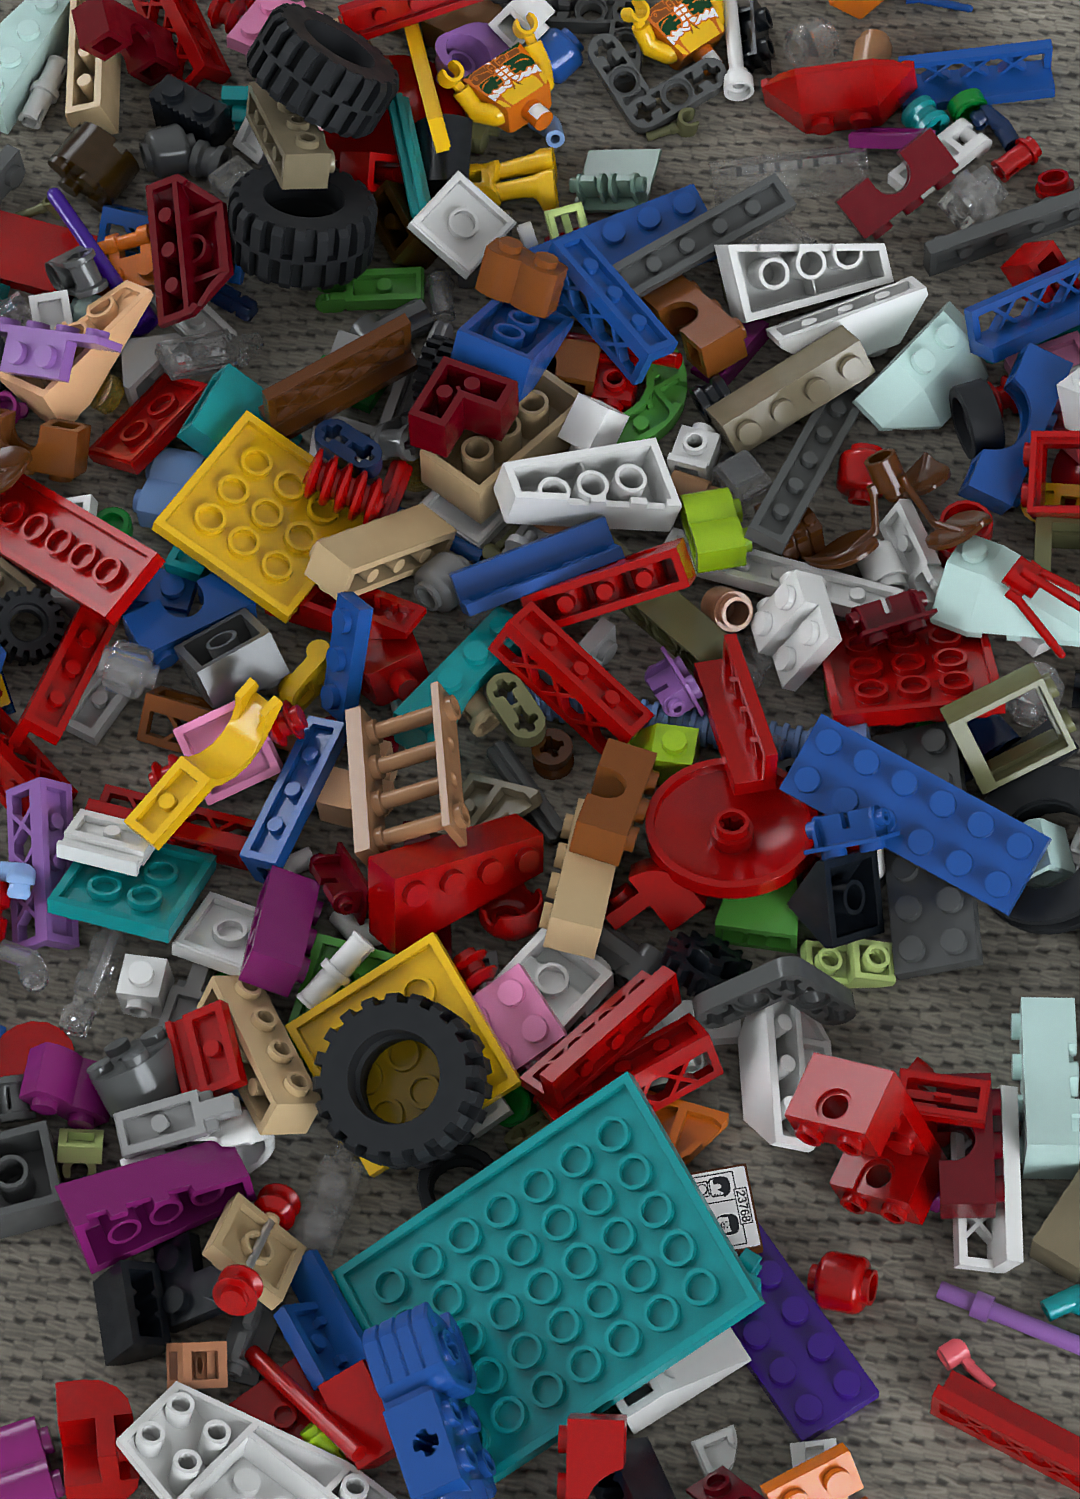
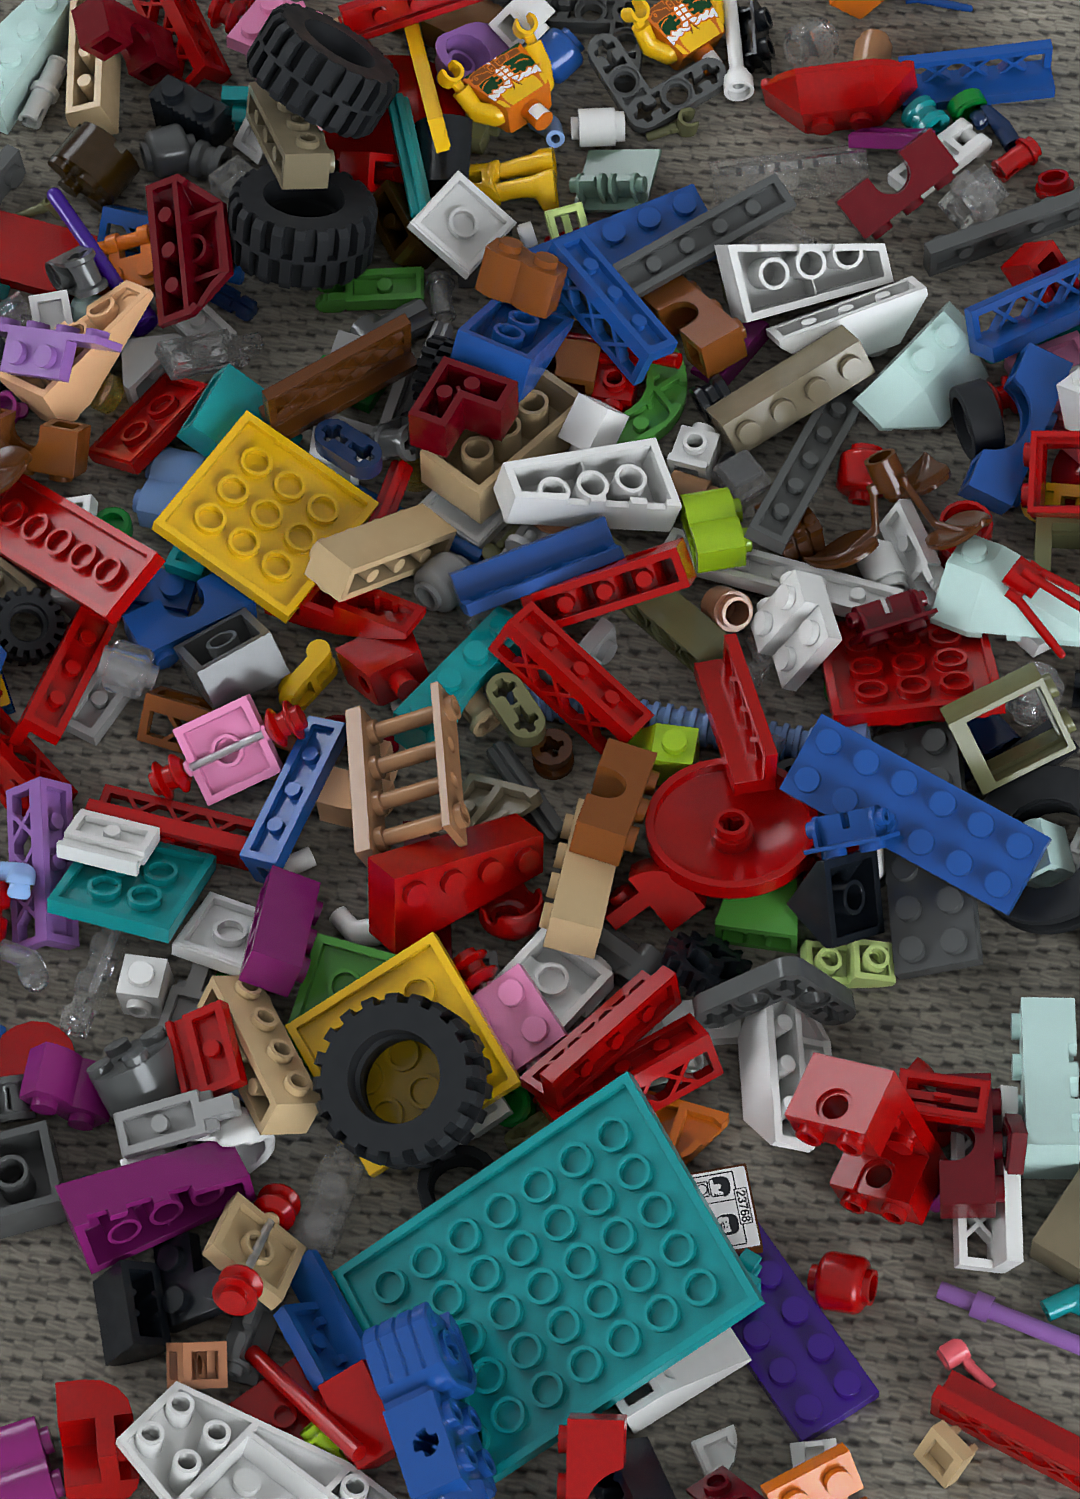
(80, 1147): yellowish green tile -> none
(195, 776): yellow piece -> none
(336, 970): white pin -> none
(342, 882): dark red hinge -> none
(344, 488): red piece -> none
(346, 655): blue plate -> none
(598, 127): none -> white brick
(673, 686): medium lavender hinge -> none
(944, 1453): none -> tan tile
(1017, 1136): none -> dark red tile

